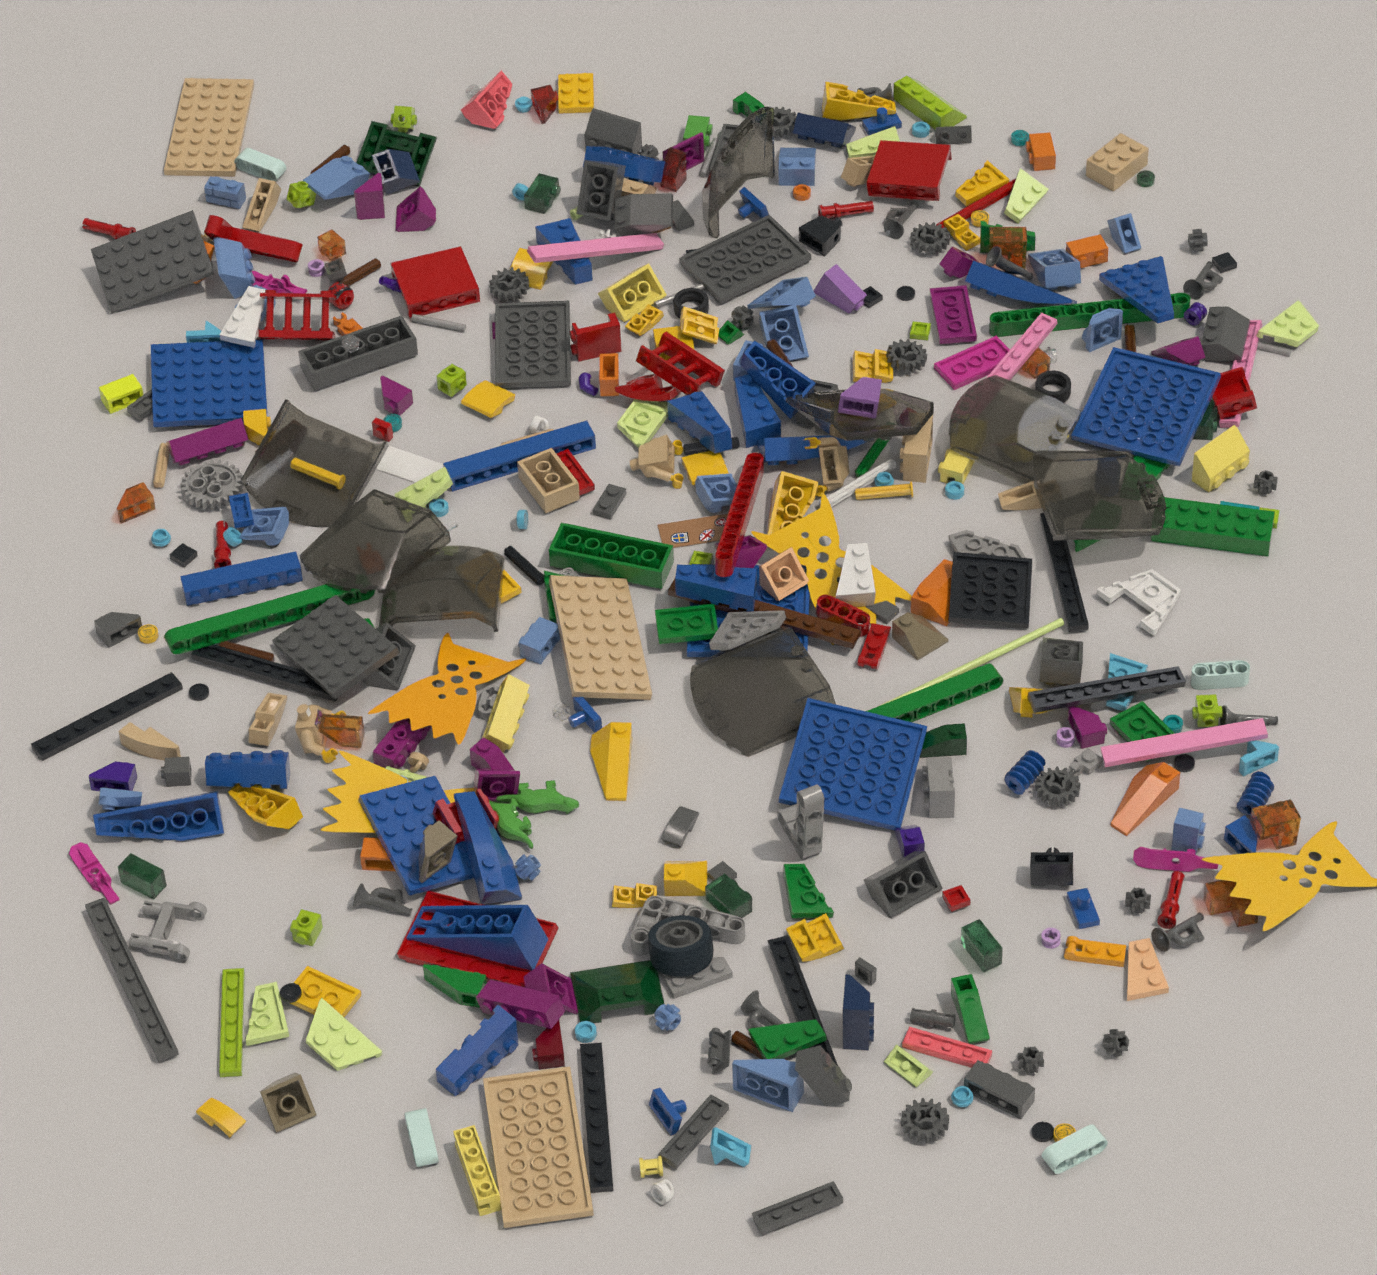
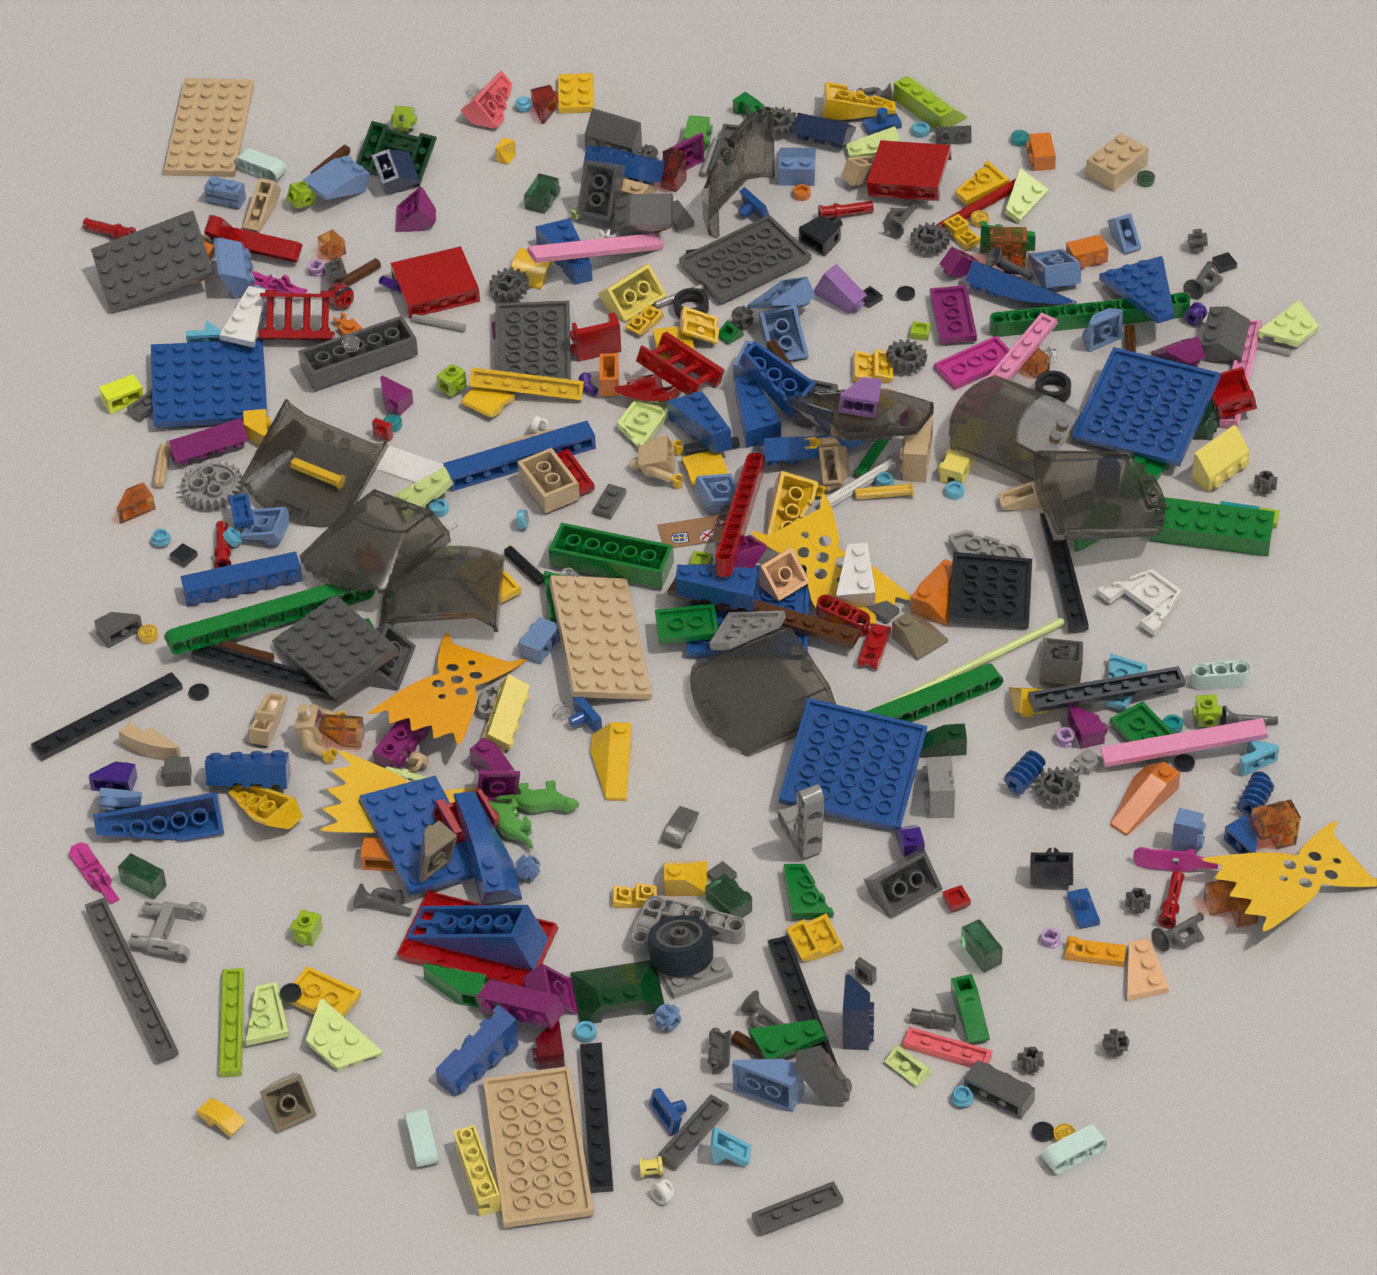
(370, 199): magenta slope -> none
(505, 150): none -> yellow slope
(519, 191): medium azure tile -> none
(526, 383): none -> yellow plate
(925, 1120): dark grey gear -> none

